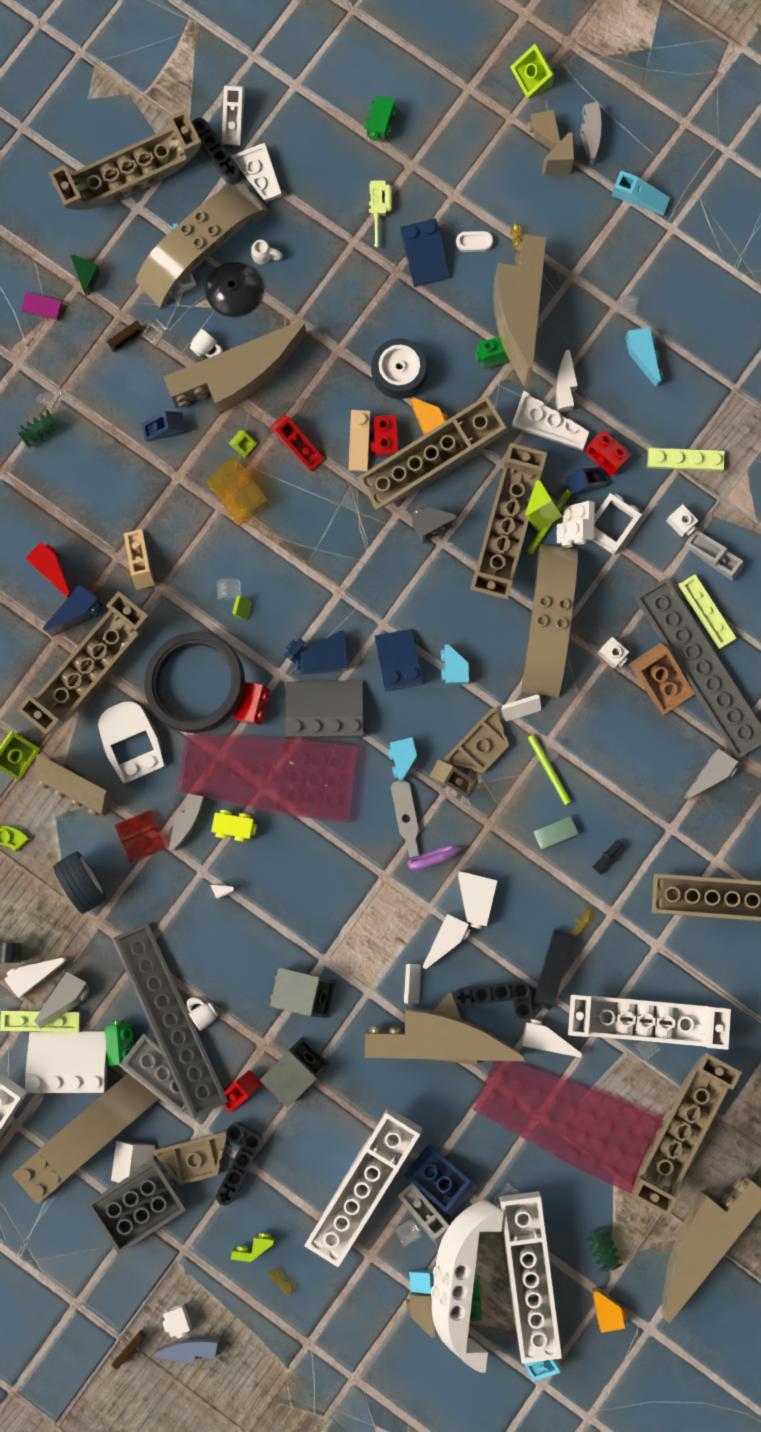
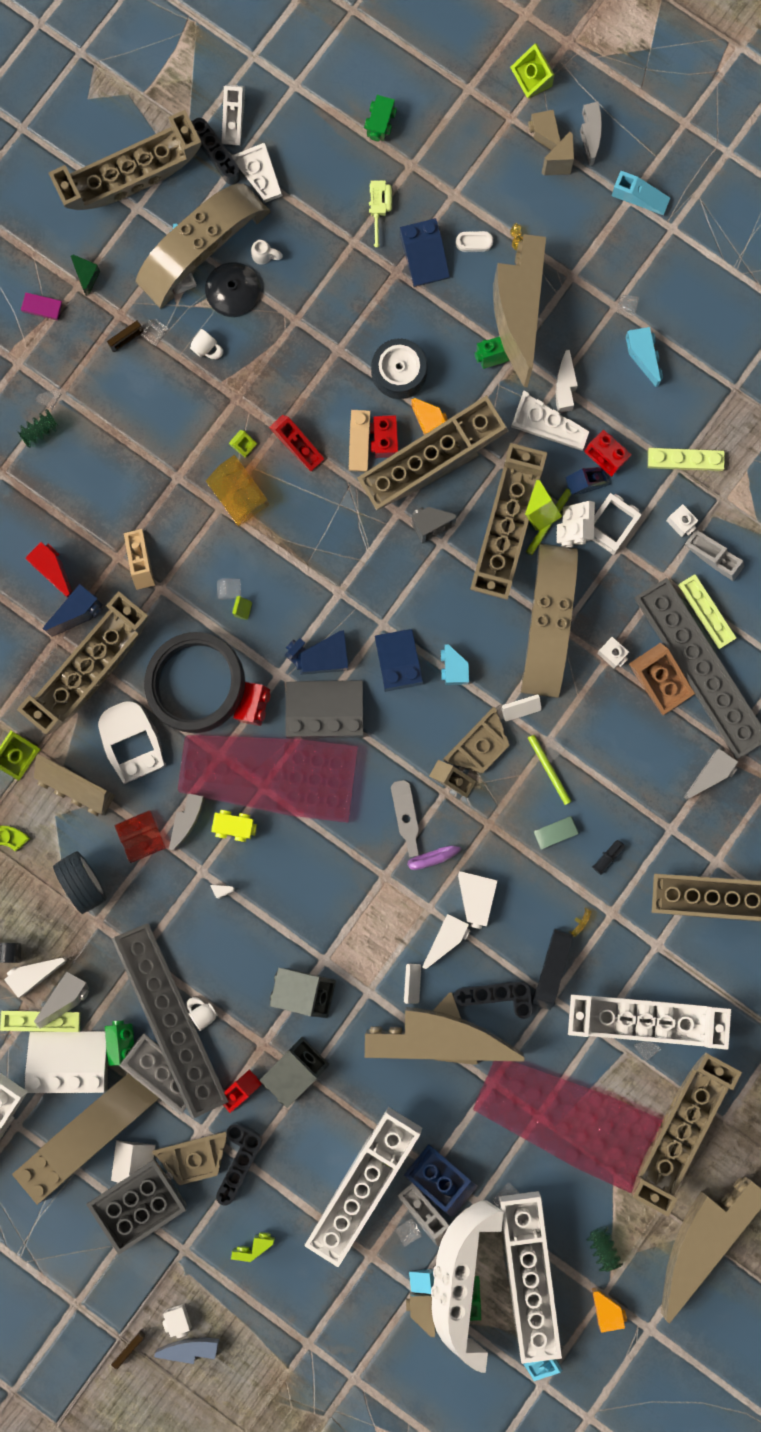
(163, 425): dark blue slope -> none
(236, 372): dark tan slope -> none
(285, 1286): clear yellow piece -> none
(404, 757): medium azure slope -> none
(542, 1038): white slope -> none

